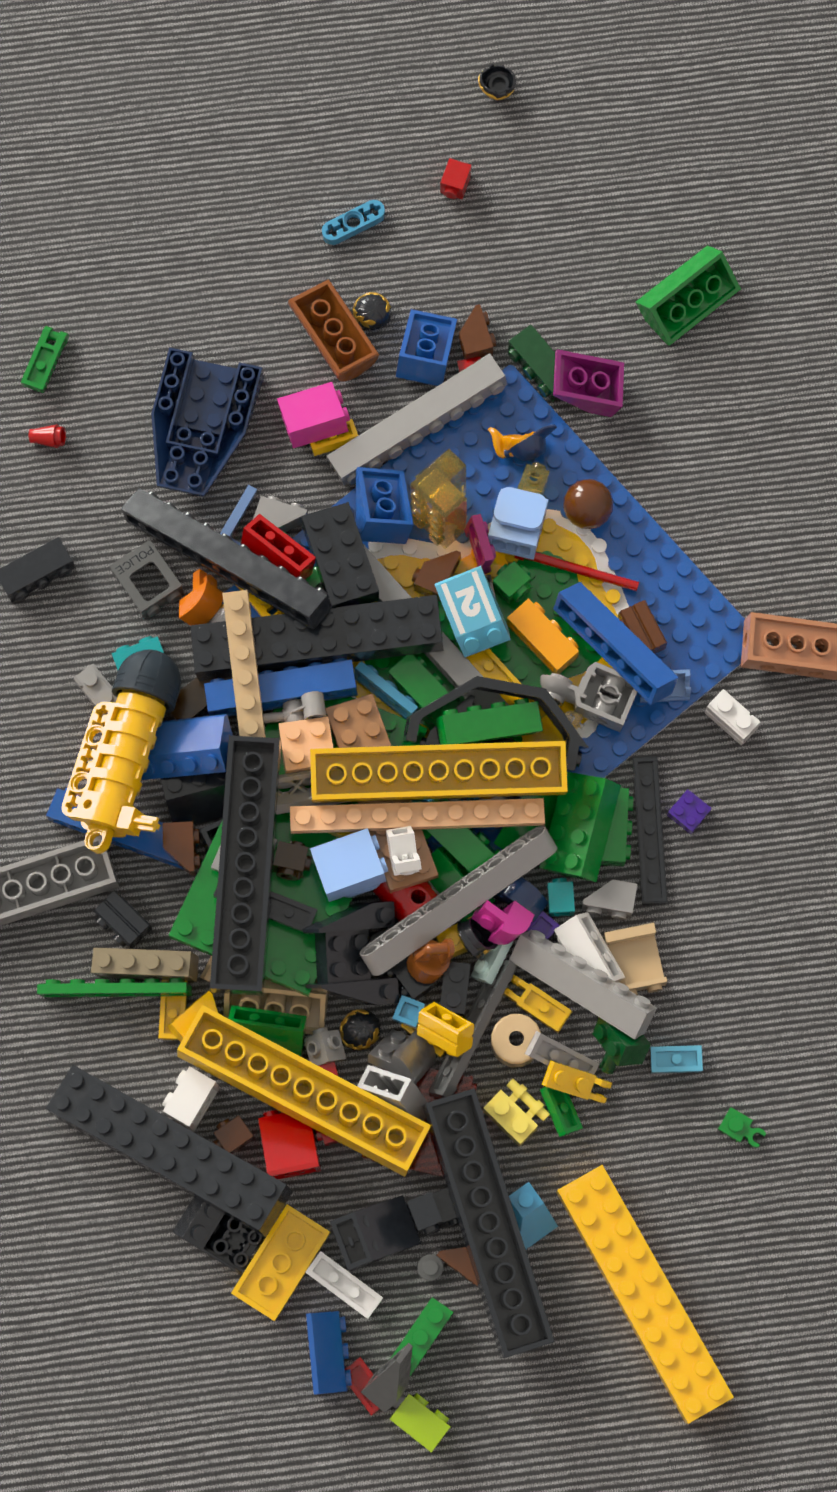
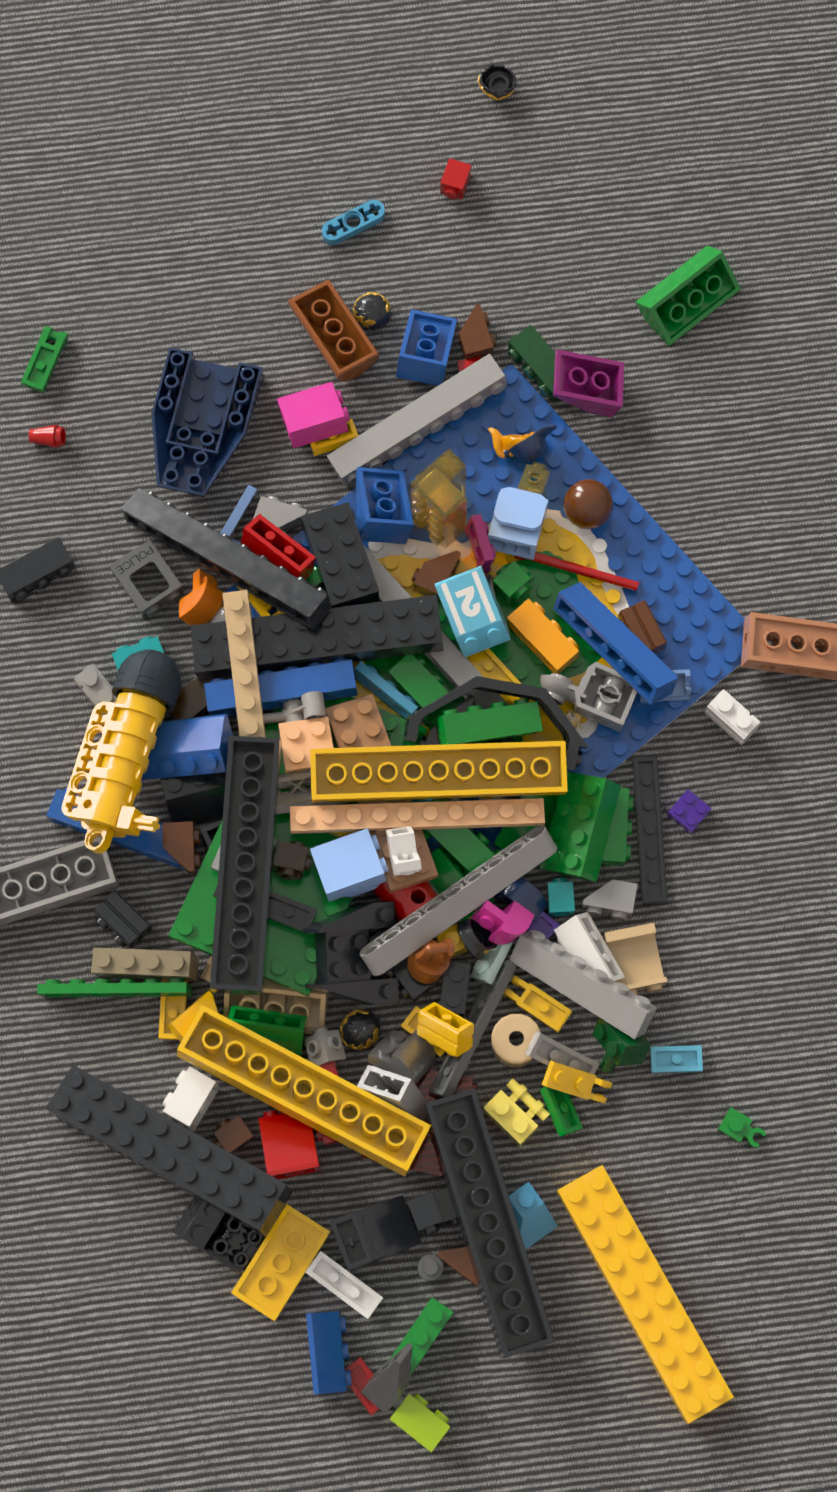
(408, 1011): dark azure plate -> none

